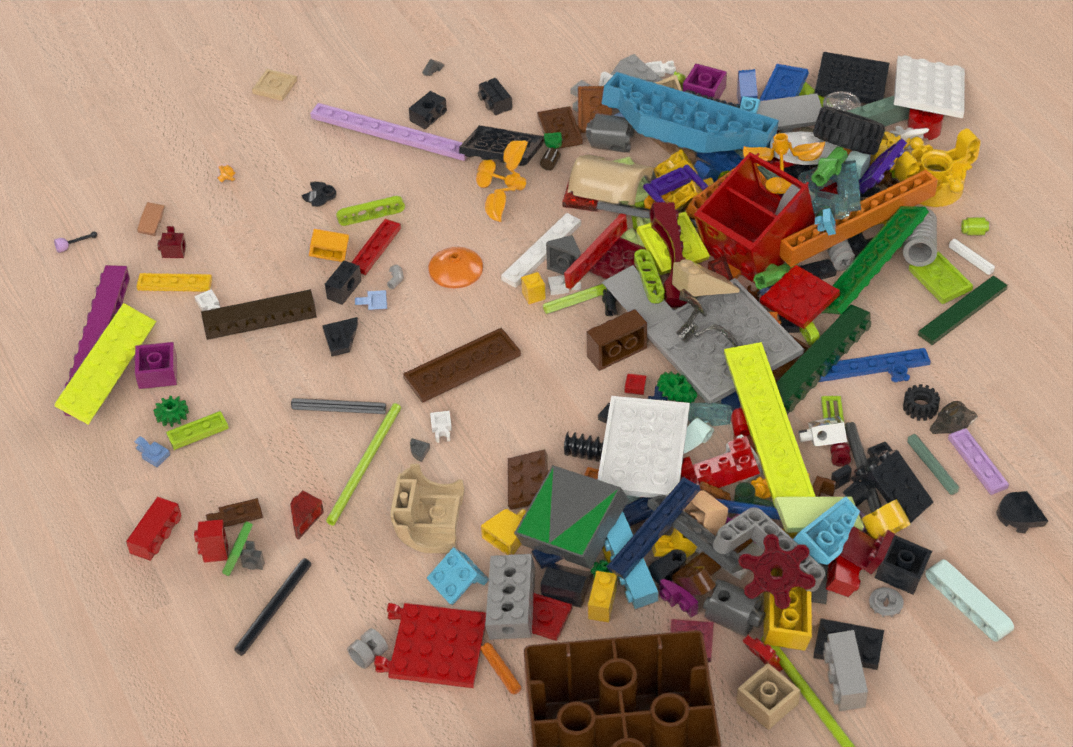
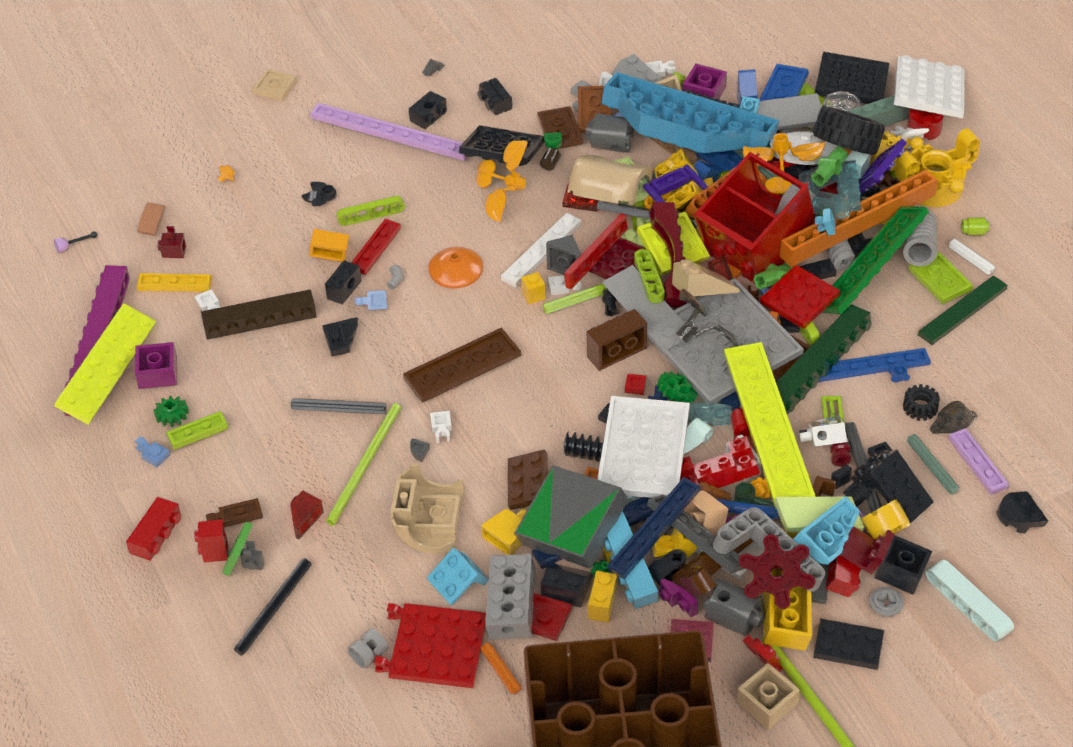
(845, 671): light grey brick -> none

